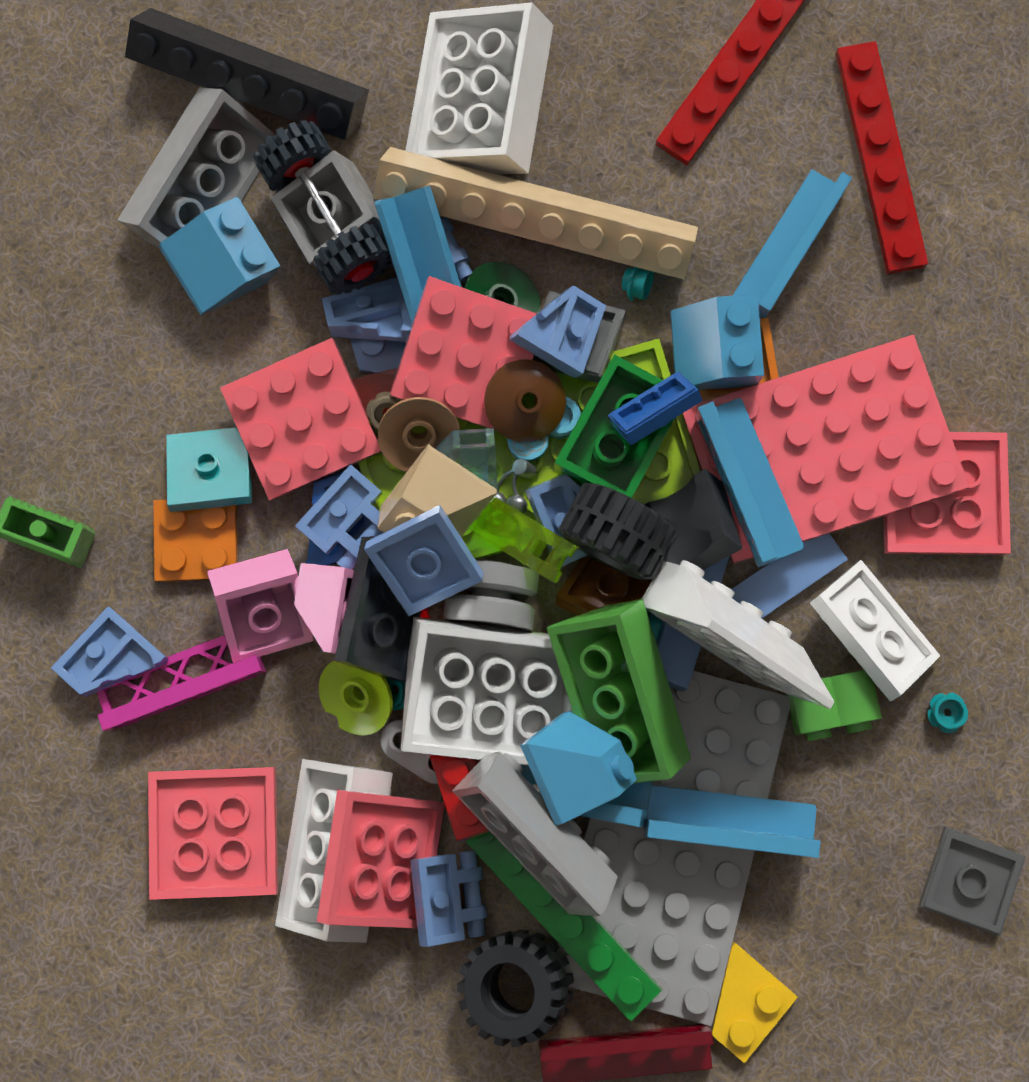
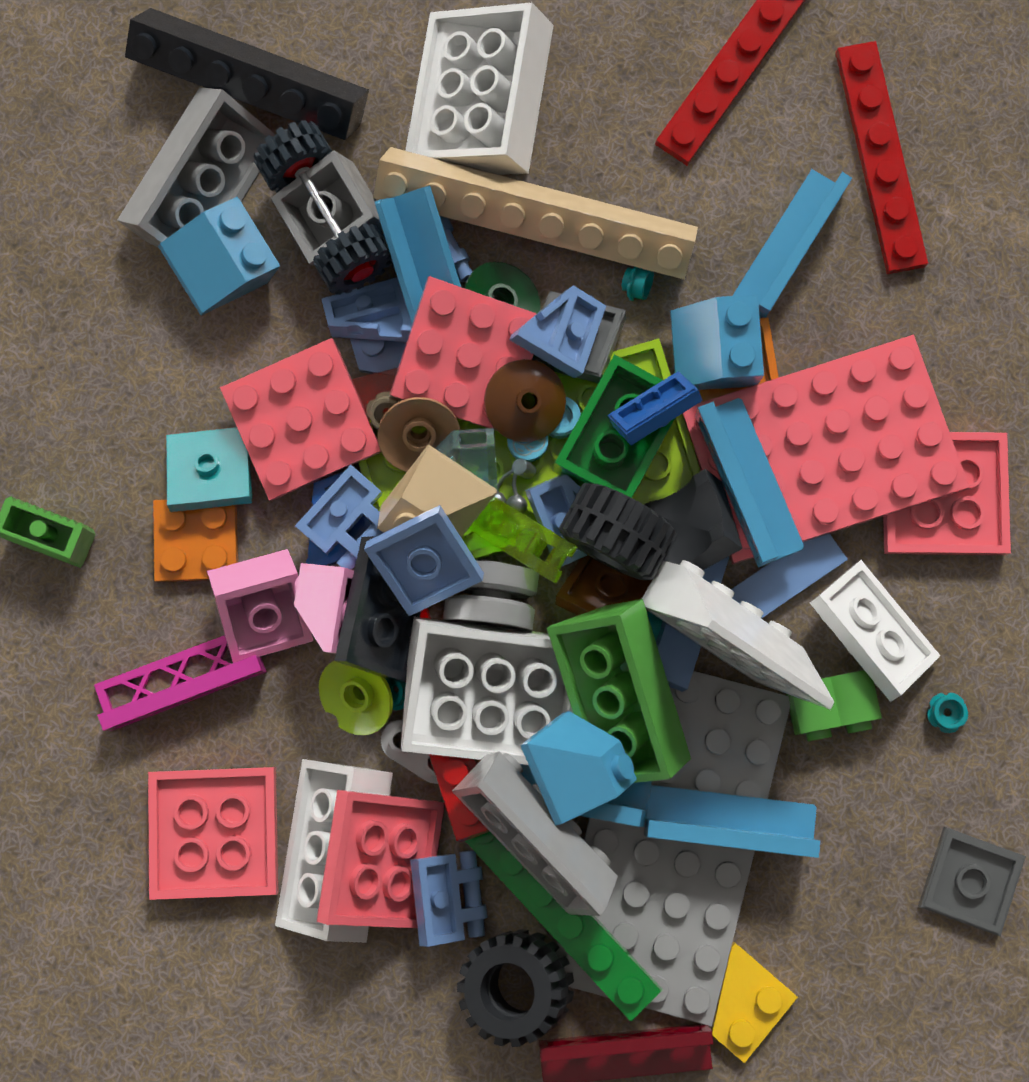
(107, 655): medium blue wing -> none

